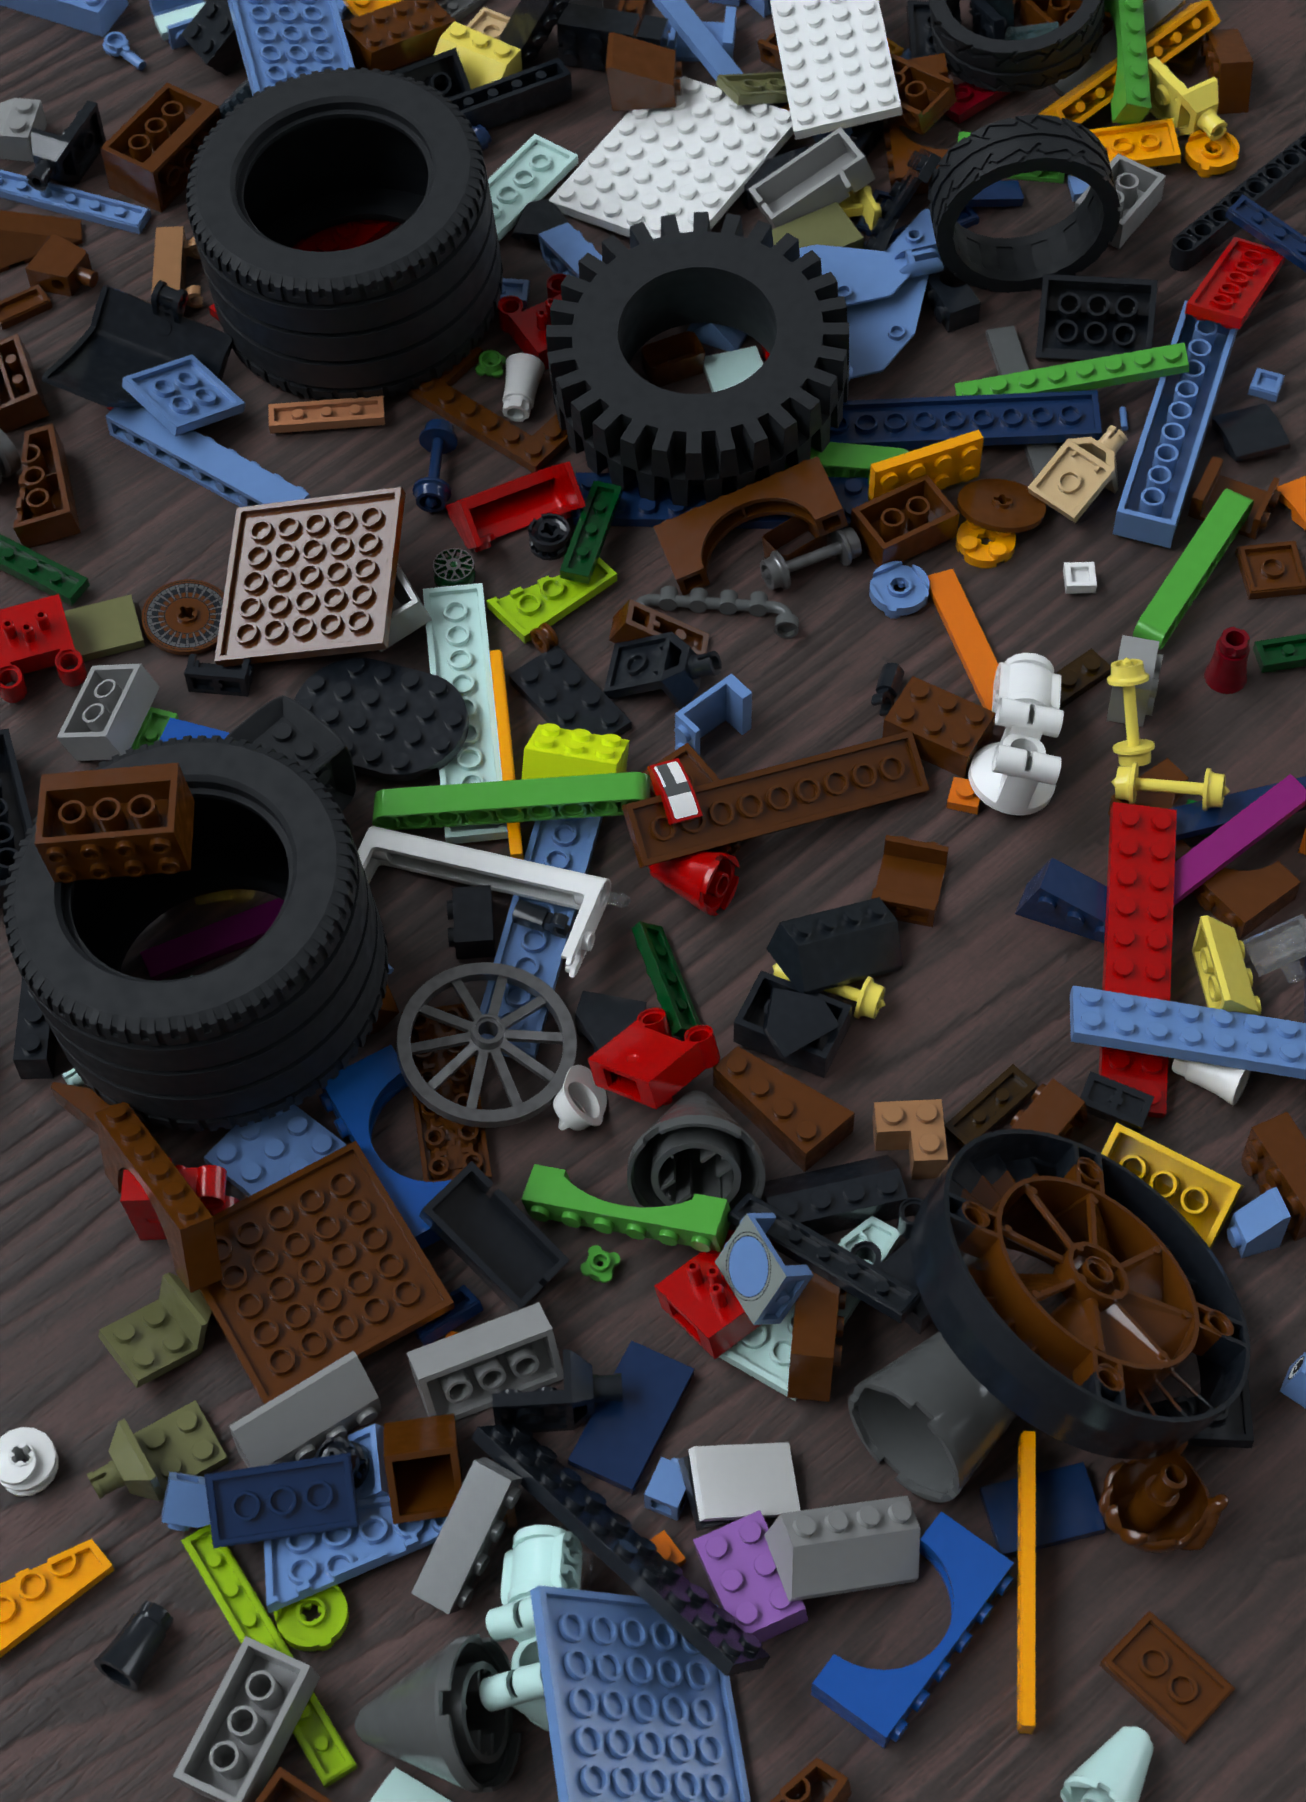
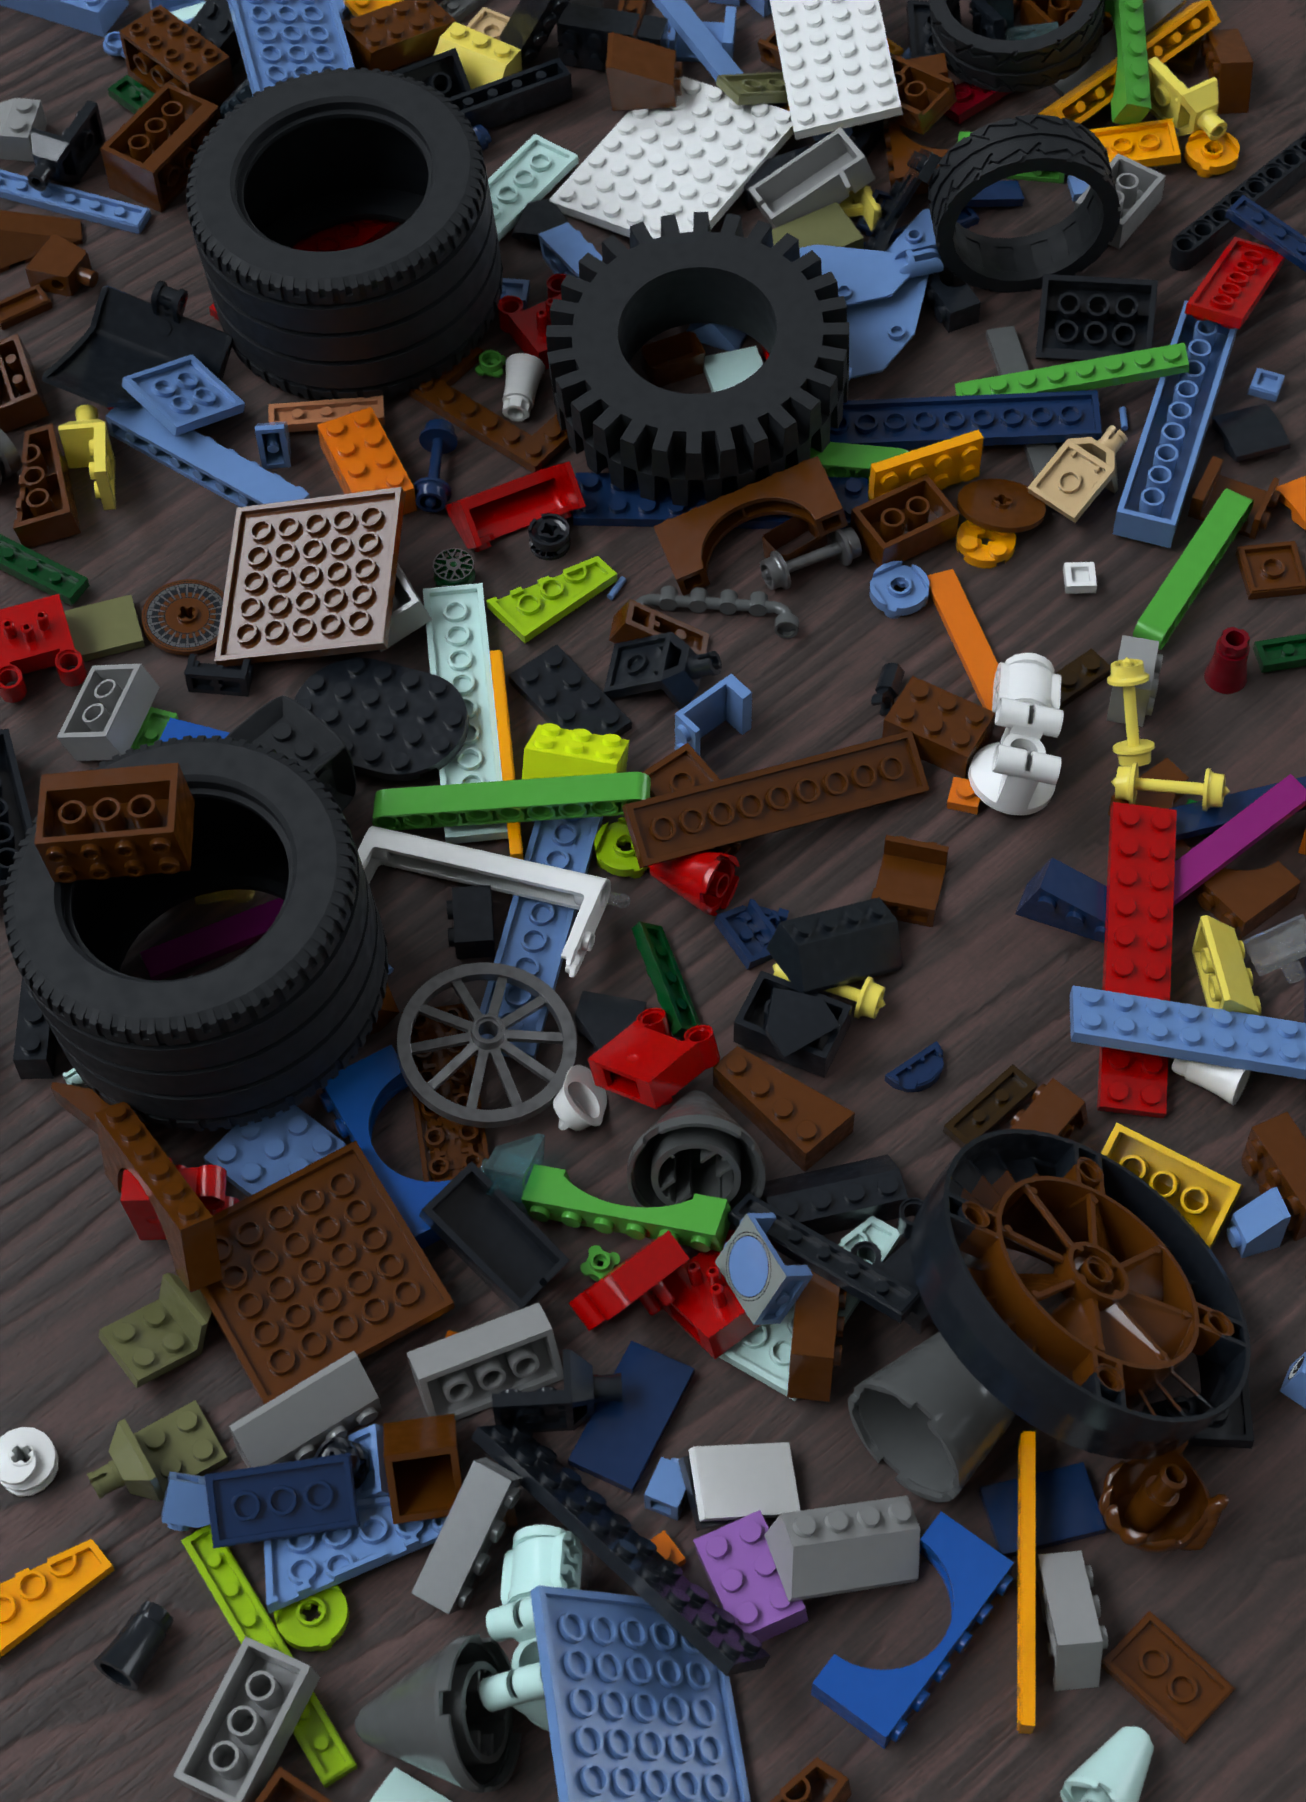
(89, 445): none -> light yellow plate
(130, 93): none -> dark green plate
(167, 50): none -> reddish brown brick
(171, 261): medium nougat brick -> none
(273, 444): none -> medium blue slope
(364, 456): none -> orange brick
(465, 1308): dark blue tile -> none
(512, 1165): none -> clear light blue slope
(540, 918): black bar -> none
(544, 637): reddish brown bush -> none
(591, 532): dark green plate -> none
(610, 856): none -> lime plate
(616, 588): none -> medium blue piece
(633, 1279): none -> red piece
(676, 791): slope -> none
(750, 931): none -> dark blue slope
(915, 1127): medium nougat brick -> none
(919, 1071): none -> dark blue tile
(1071, 1619): none -> light grey wedge
(1116, 1102): black hinge -> none

